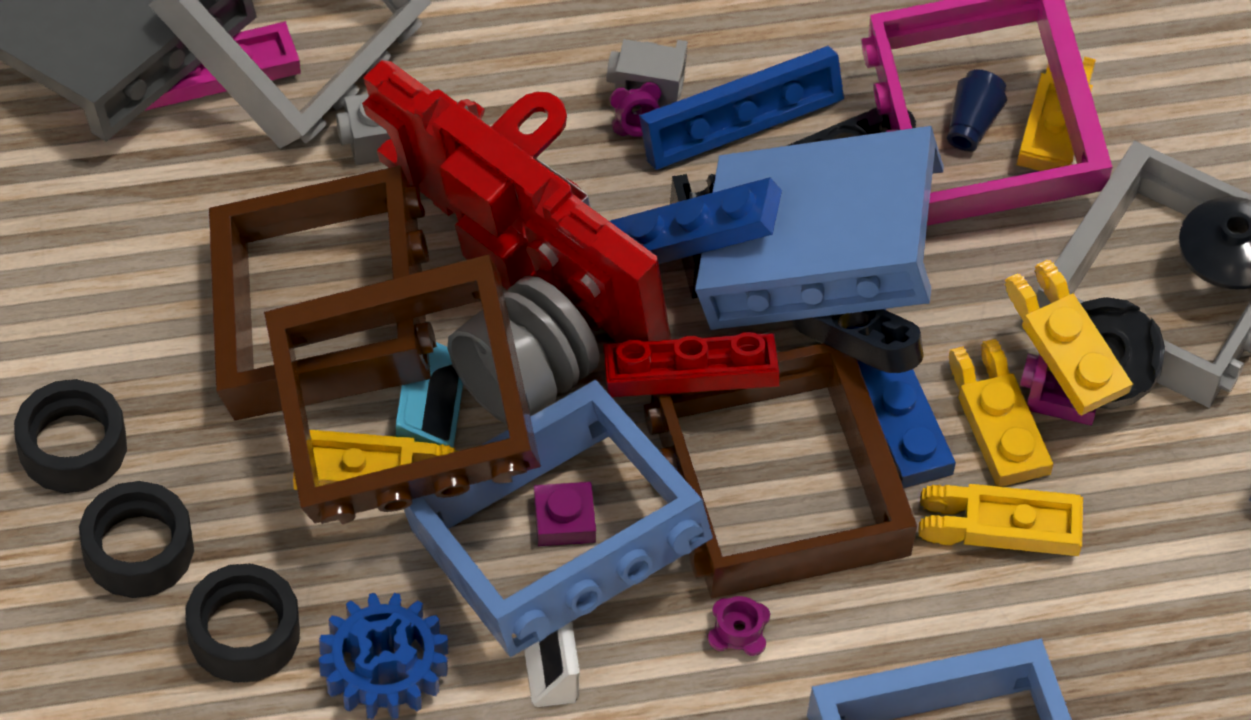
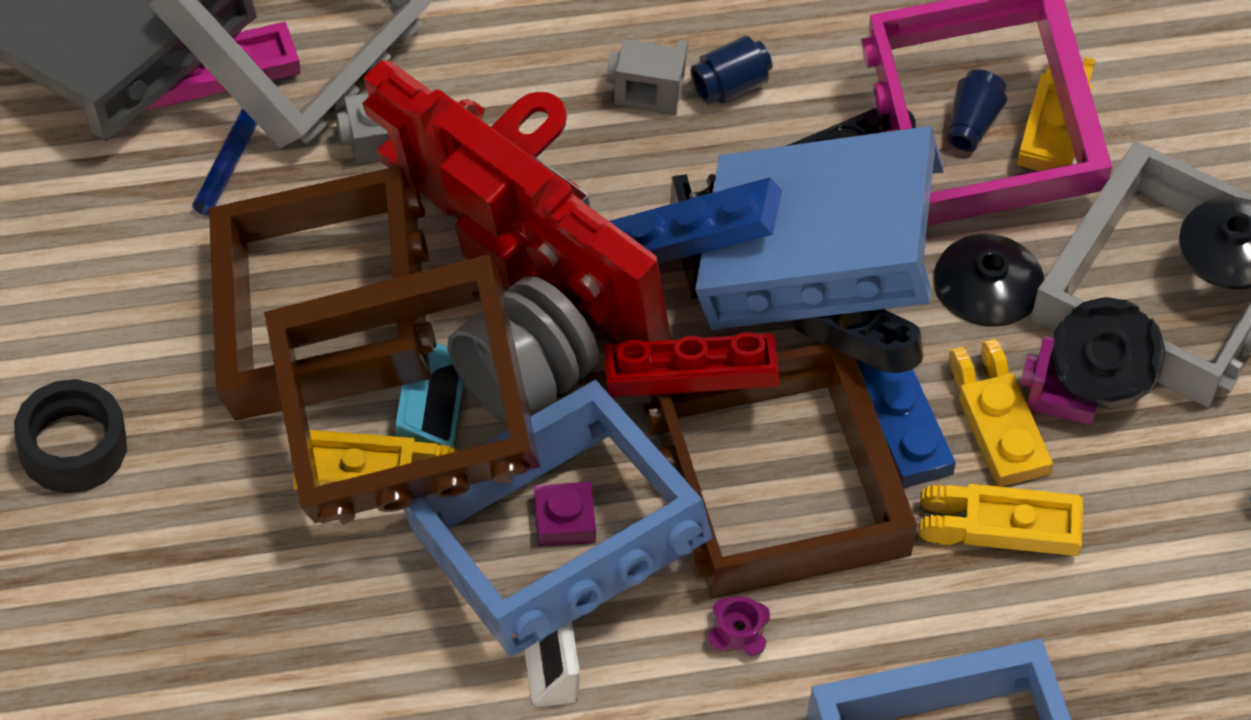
(133, 501): black tyre -> none
(224, 163): none -> clear blue bar
(239, 583): black tyre -> none
(383, 656): blue gear -> none
(624, 100): magenta plate -> none
(731, 70): none -> dark blue brick
(741, 107): blue plate -> none
(987, 295): none -> black dish
(1068, 340): yellow hinge -> none

